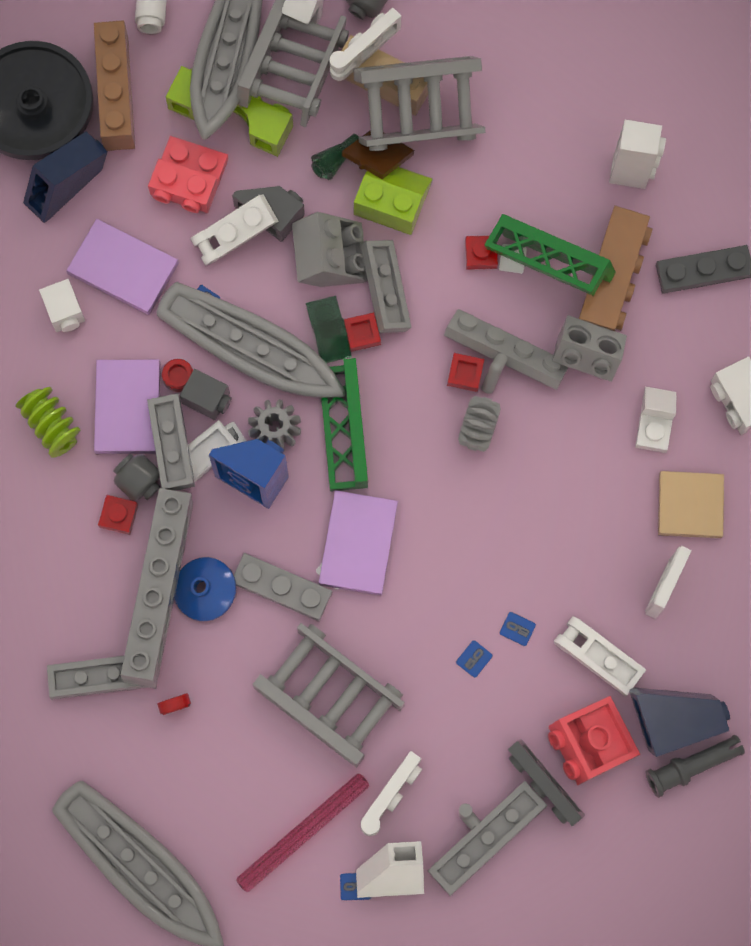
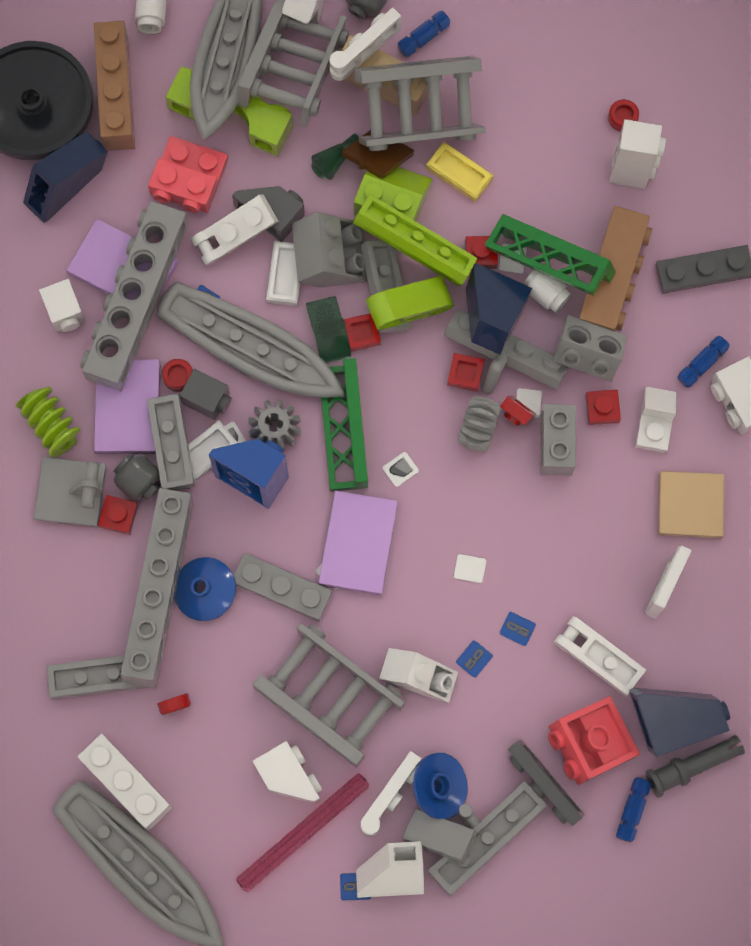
(70, 492): none -> light grey plate
(114, 370): none -> light grey brick
(125, 782): none -> white brick
(283, 282): none -> white tile
(284, 774): none -> white slope
(400, 469): none -> white sticker
(409, 302): none -> lime beam
(415, 240): none -> lime fence
(418, 674): none -> white slope
(423, 33): none -> blue axle
(440, 836): none -> light grey tile
(449, 783): none -> blue dish
(459, 171): none -> light yellow tile
(469, 568): none -> white sticker
(494, 307): none -> dark blue slope
(517, 412): none -> red plate
(531, 399): none -> white sticker
(547, 291): none -> white brick
(558, 439): none -> light grey brick
(603, 407): none -> red plate
(620, 111): none -> red tile
(633, 809): none -> blue axle
(703, 361): none -> blue axle

